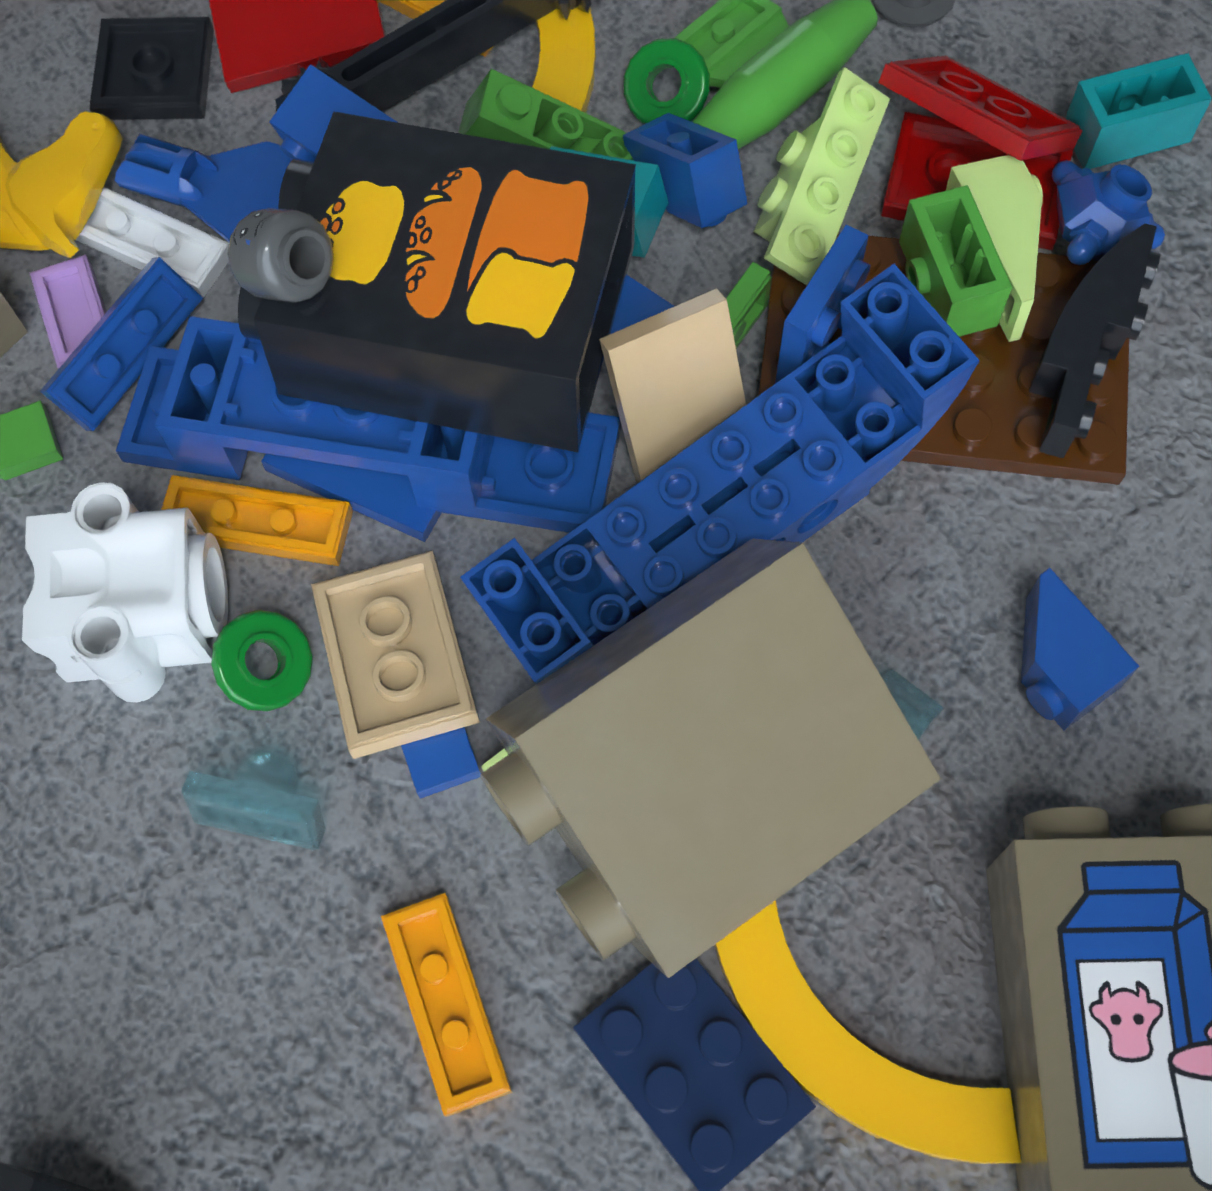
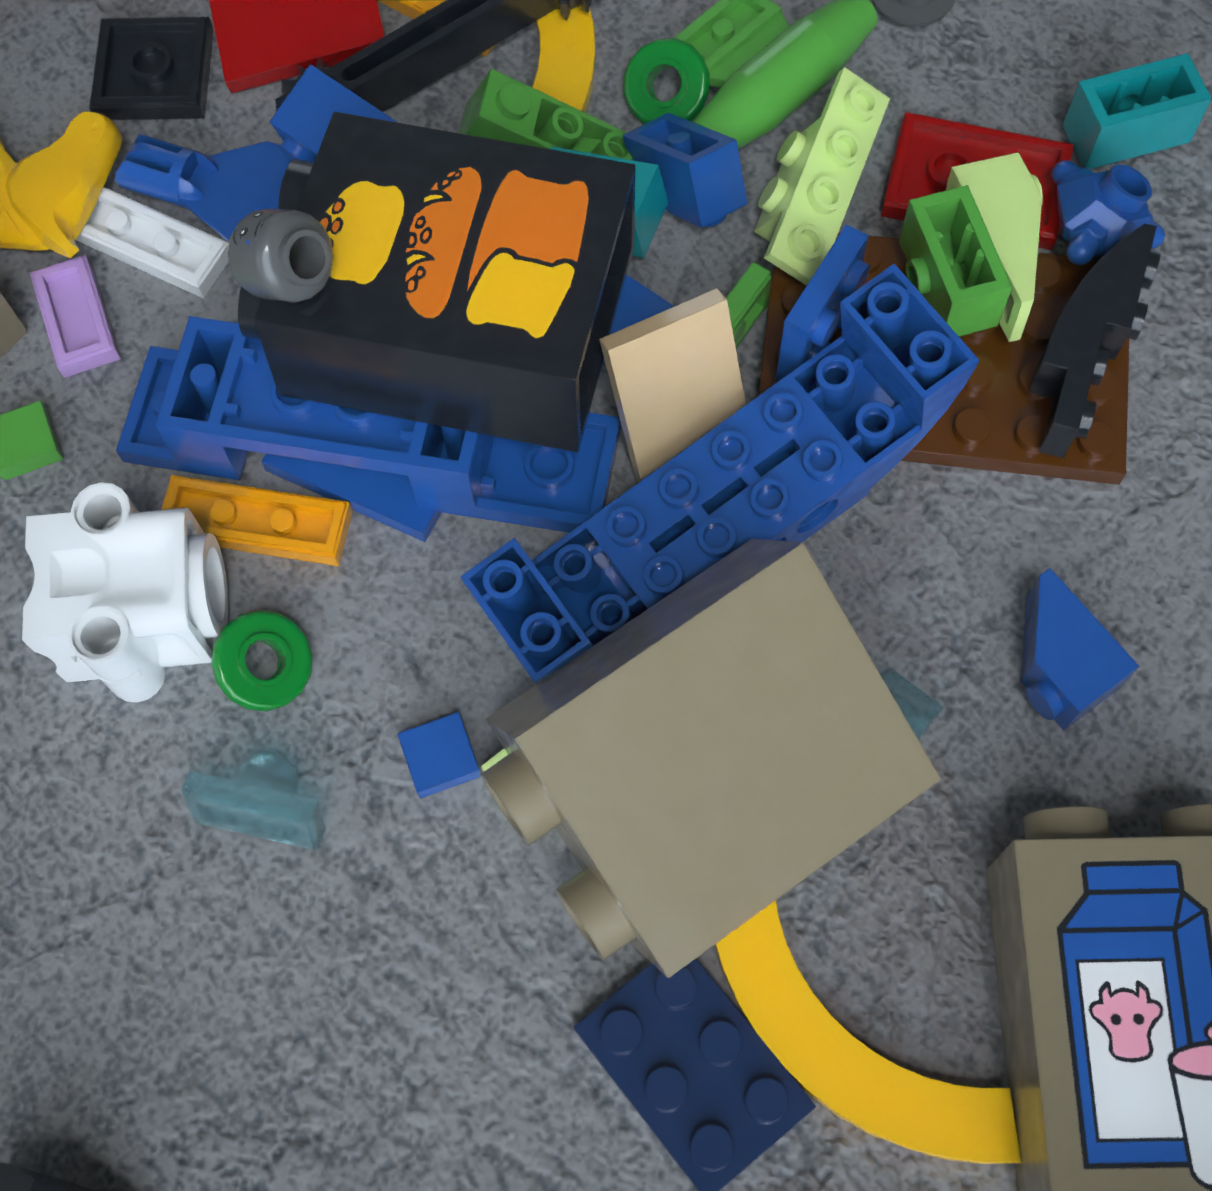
(119, 343): blue tile -> none
(393, 655): tan tile -> none
(446, 1005): light orange tile -> none
(981, 106): red tile -> none

